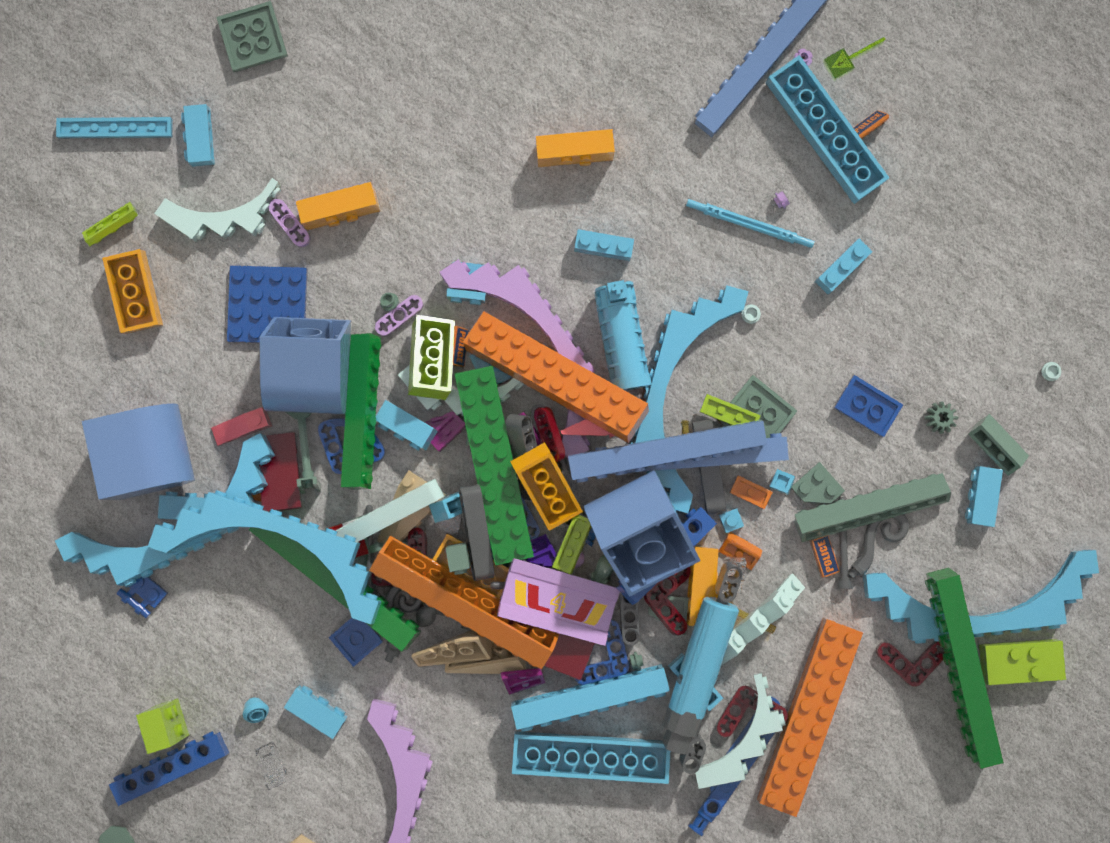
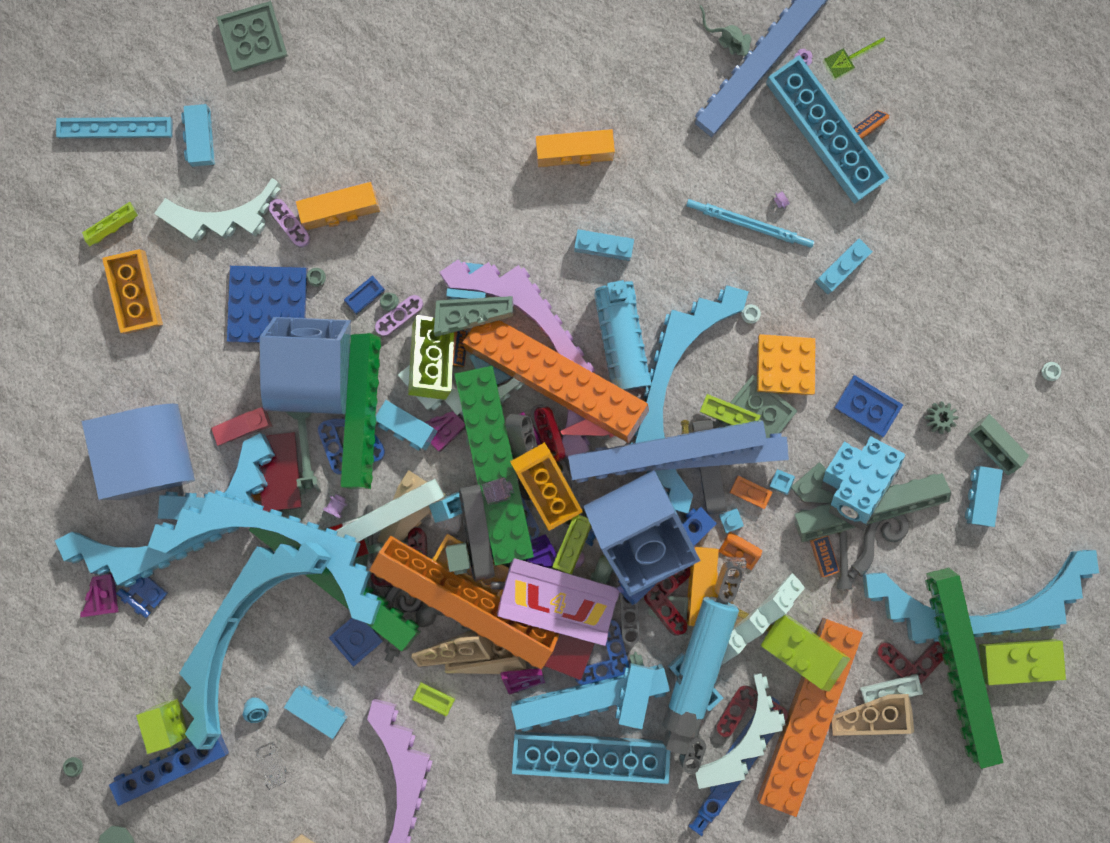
(72, 766): none -> sand green plate
(101, 596): none -> magenta wing
(205, 662): none -> medium azure arch
(316, 277): none -> sand green plate
(336, 505): none -> lavender brick
(364, 295): none -> blue tile
(433, 699): none -> lime tile
(468, 313): none -> sand green wing
(497, 491): none -> clear purple brick
(634, 696): none -> medium azure brick
(731, 37): none -> sand green animal
(786, 365): none -> light orange plate
(805, 652): none -> lime brick
(861, 480): none -> medium azure piece
(881, 716): none -> tan wedge
(905, 685): none -> light aqua tile

